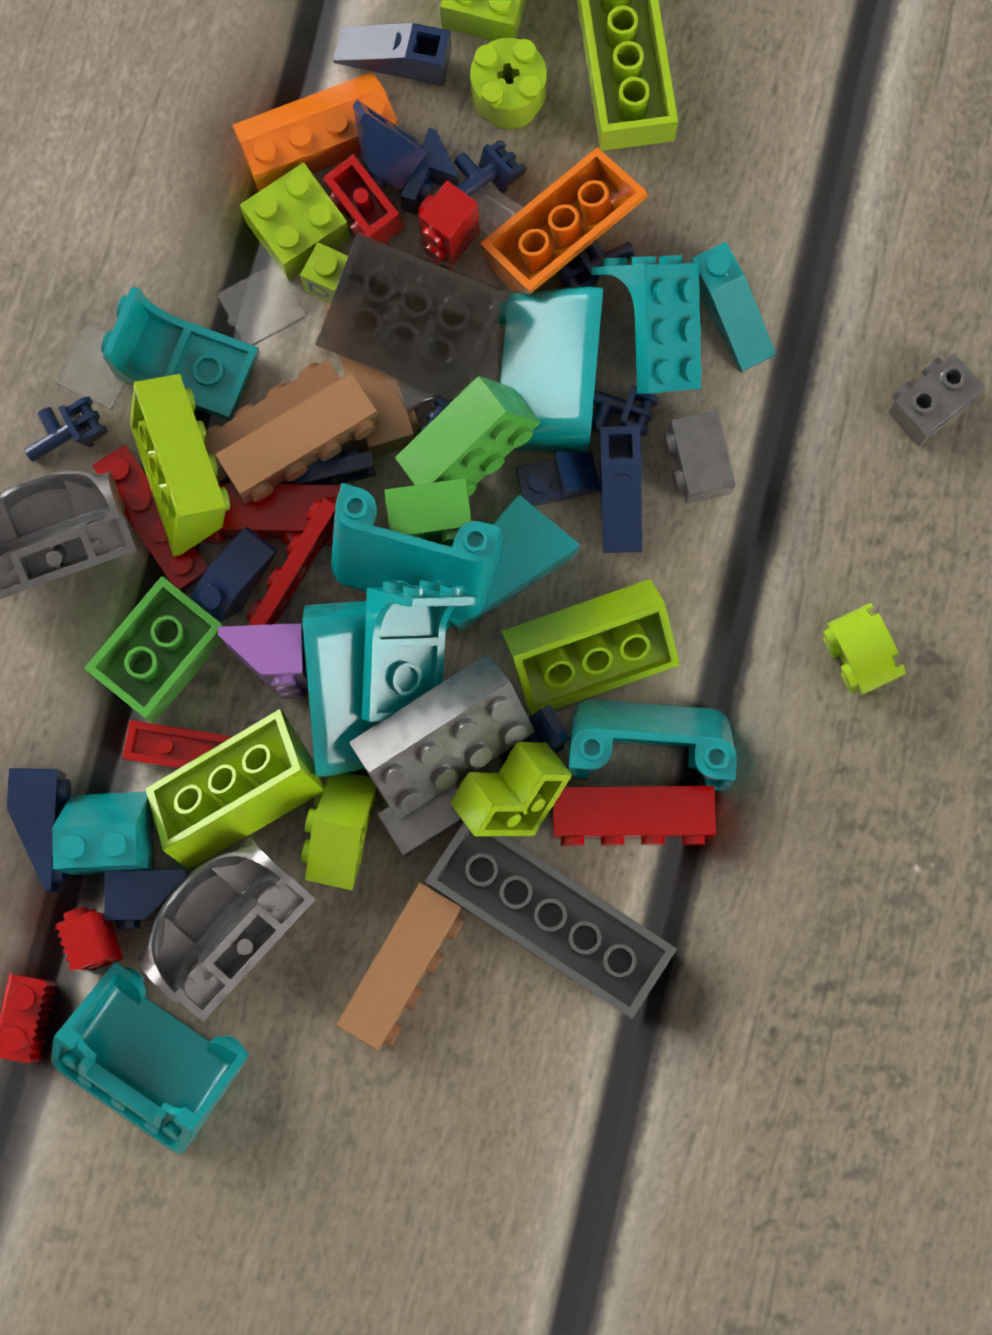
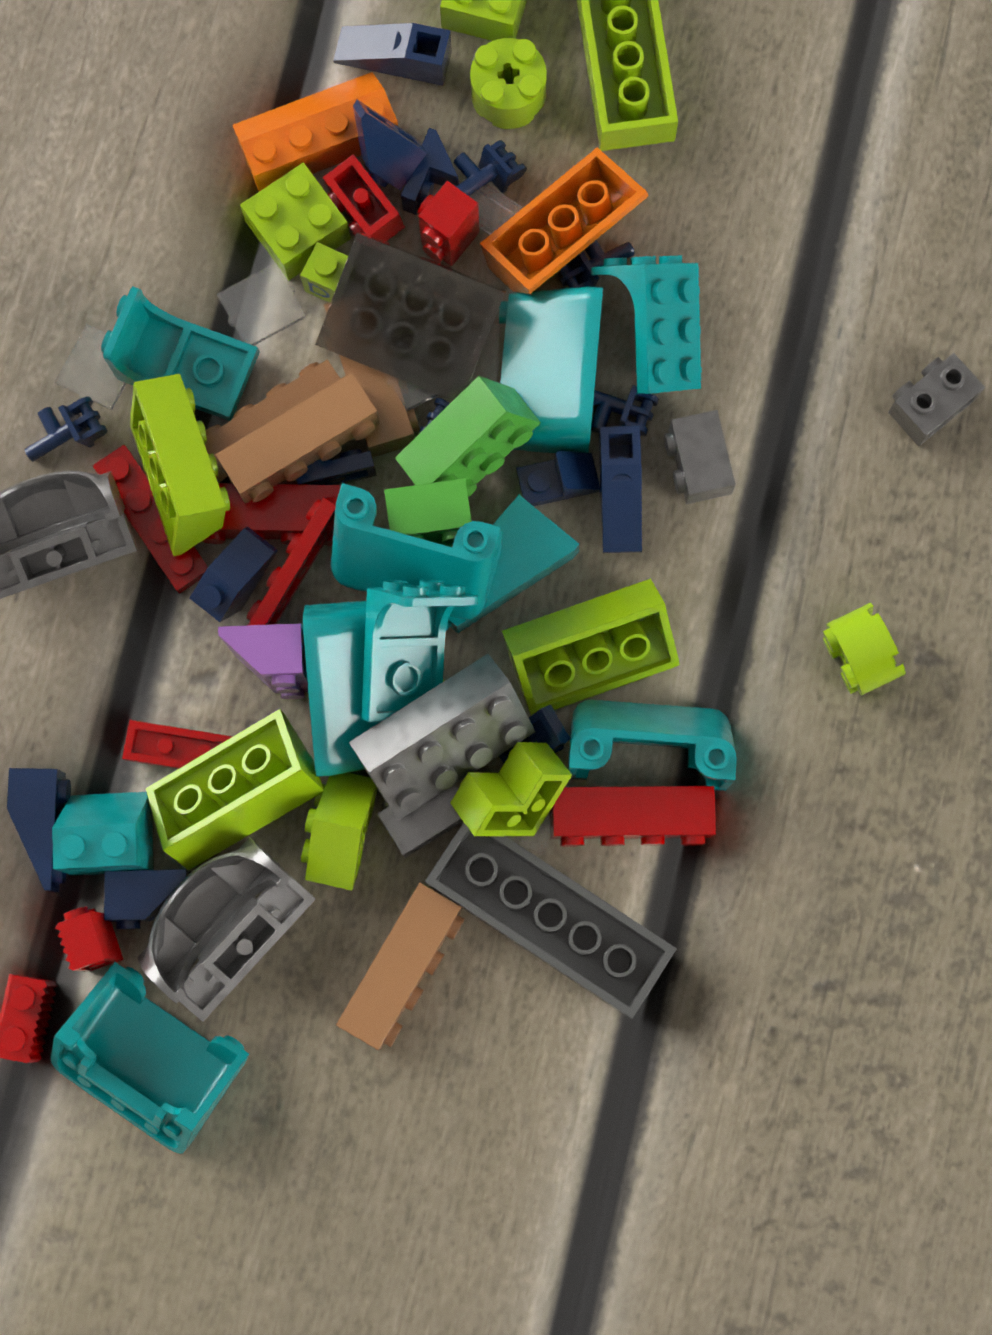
(156, 650): bright green brick -> none
(733, 307): teal slope -> none

